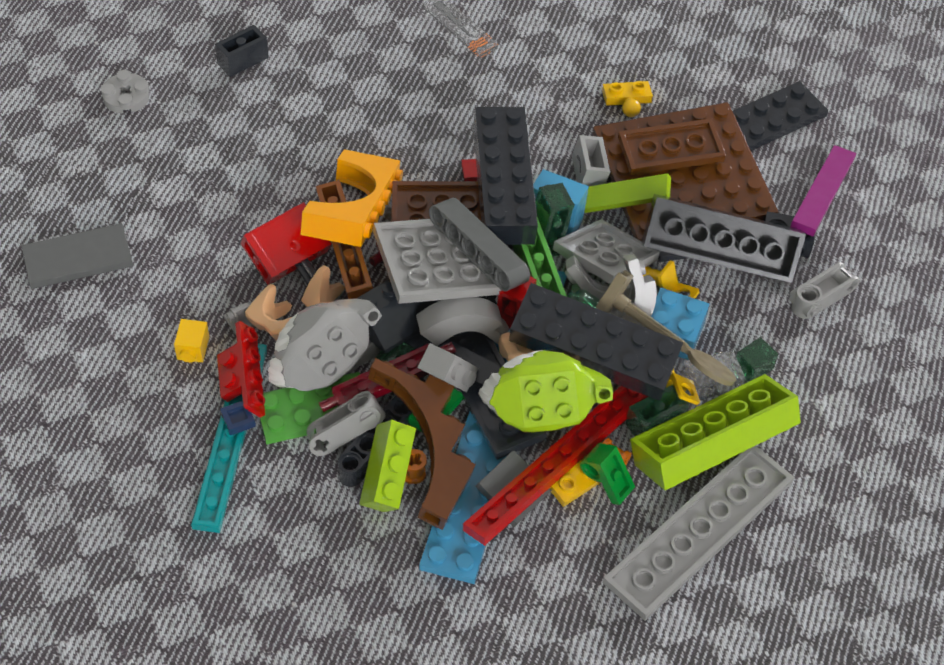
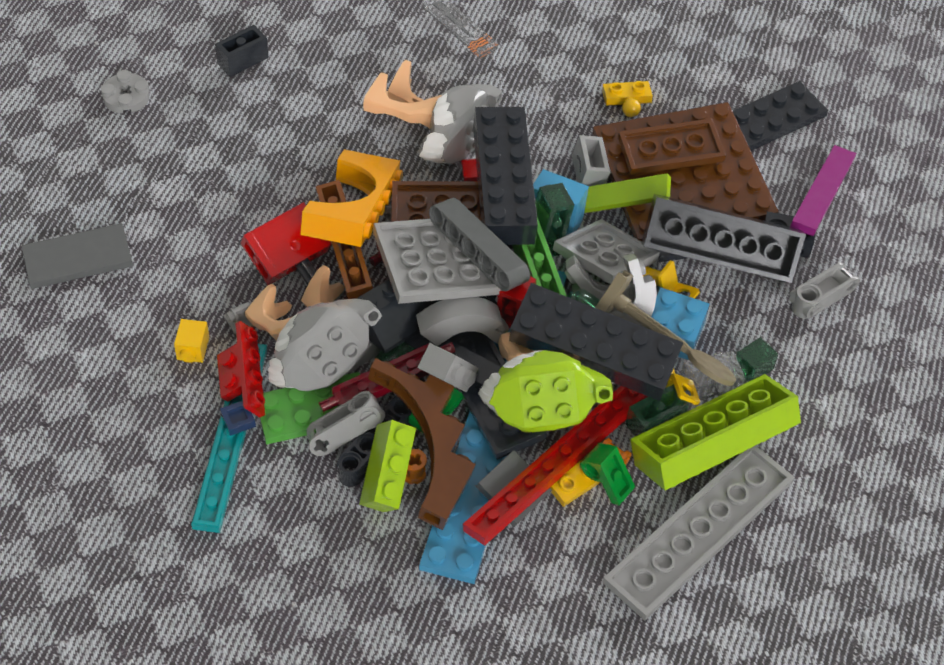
(446, 115): none -> animal

